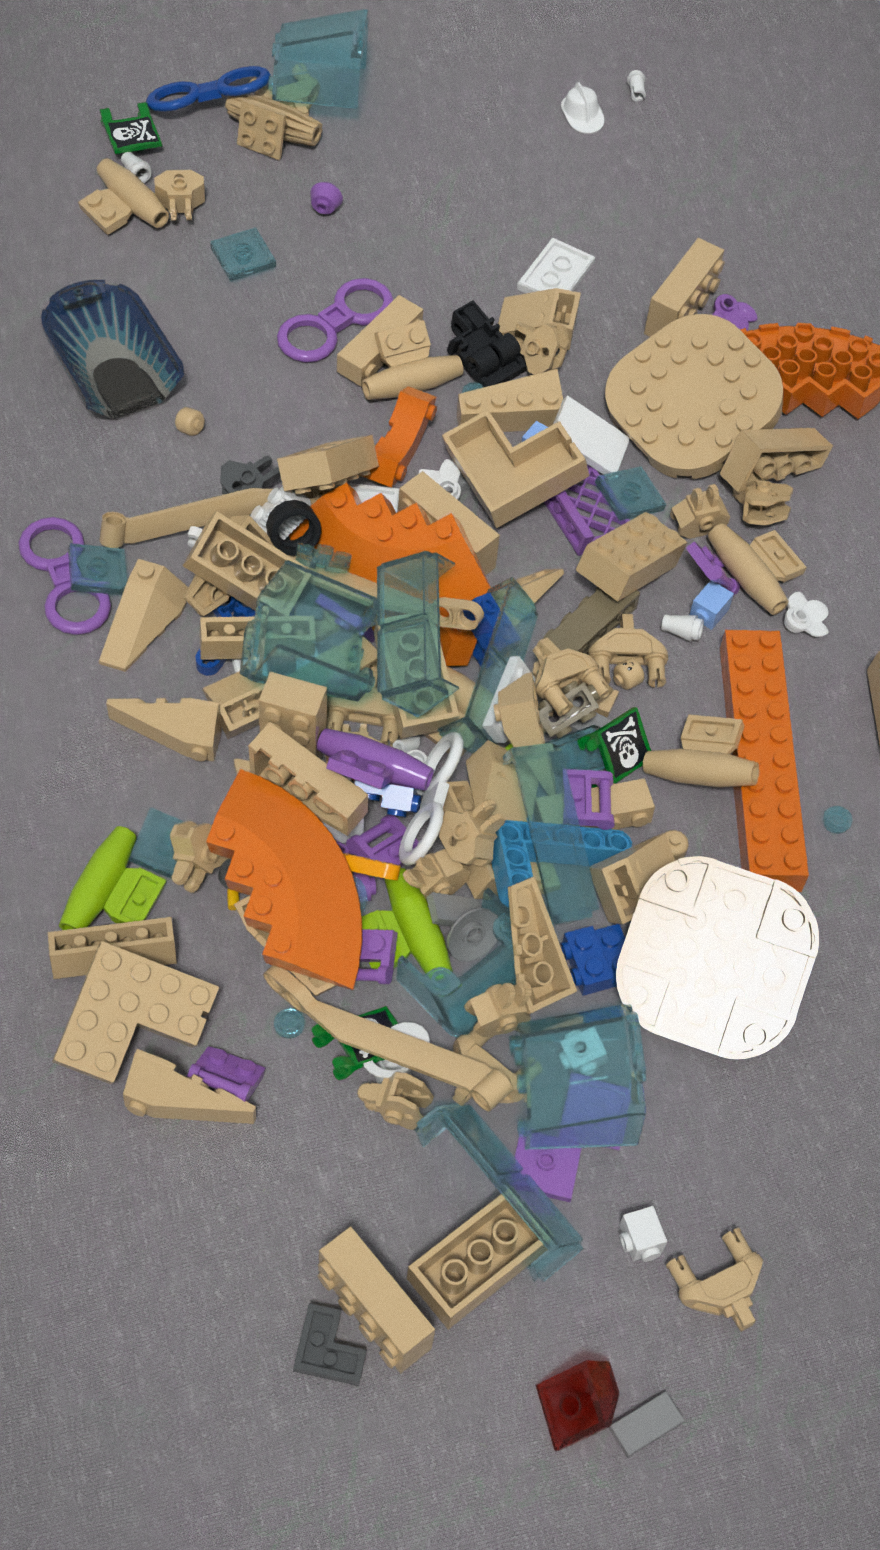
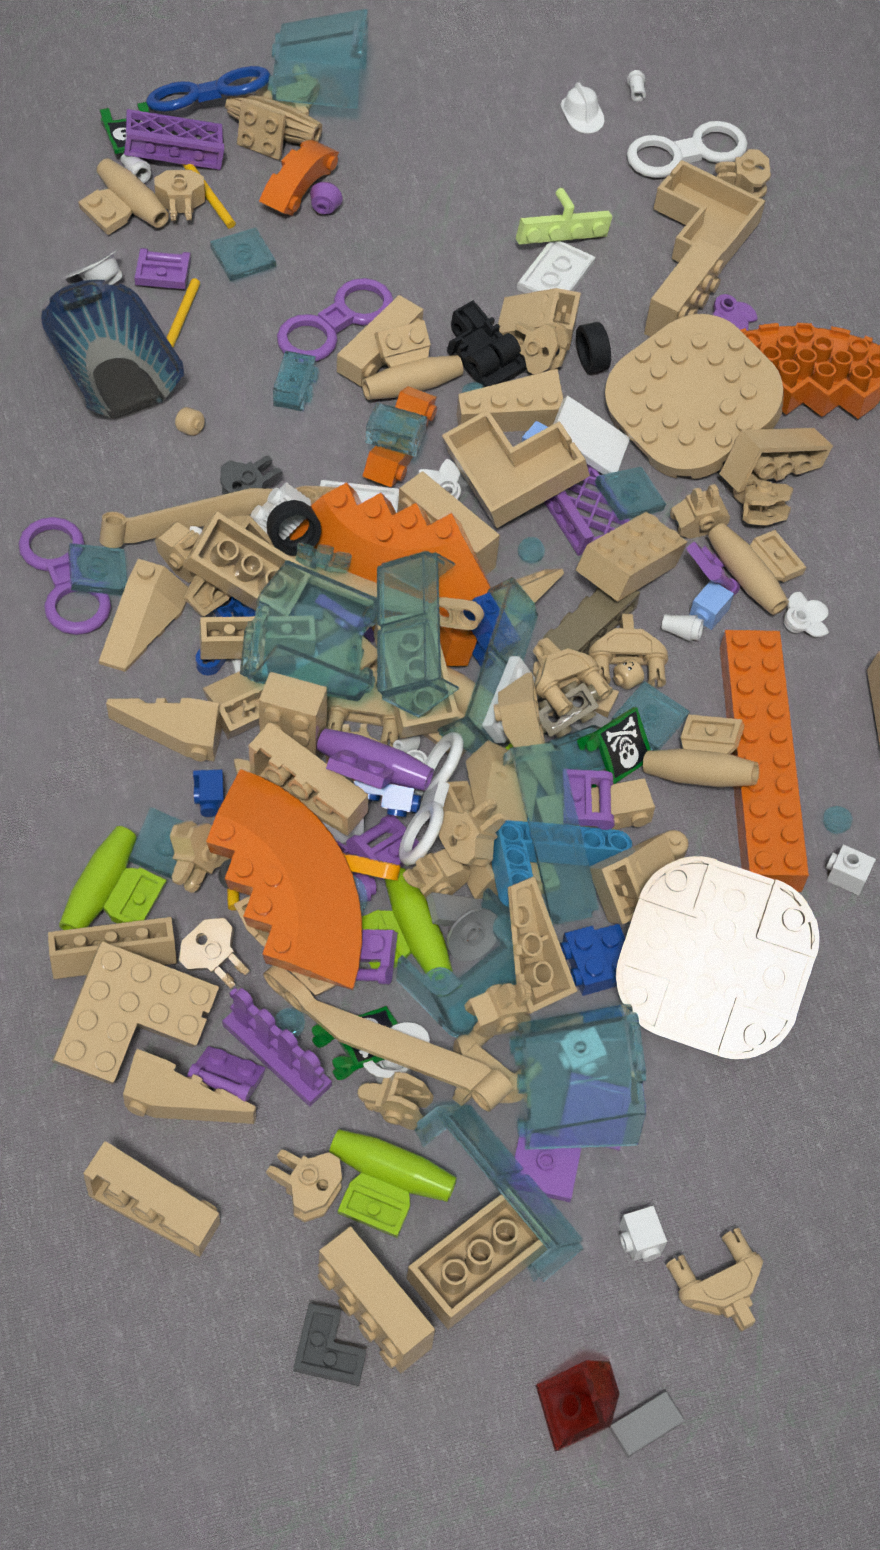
(103, 270): none -> white piece
(150, 1199): none -> tan wedge
(162, 269): none -> medium lavender plate
(166, 147): none -> medium lavender fence
(175, 547): none -> tan hinge
(183, 311): none -> yellow bar
(208, 791): none -> blue brick
(212, 953): none -> tan hinge
(214, 201): none -> yellow bar
(276, 1048): none -> medium lavender fence
(295, 380): none -> clear light blue brick
(298, 173): none -> orange brick
(307, 1181): none -> tan hinge
(328, 464): tan brick -> none
(387, 1177): none -> lime plate
(398, 429): none -> clear light blue brick
(531, 550): none -> clear light blue plate
(565, 226): none -> yellowish green plate
(593, 347): none -> black tyre
(658, 714): none -> clear light blue plate
(688, 149): none -> white bar
(708, 209): none -> tan piece
(746, 173): none -> tan hinge
(849, 869): none -> white brick

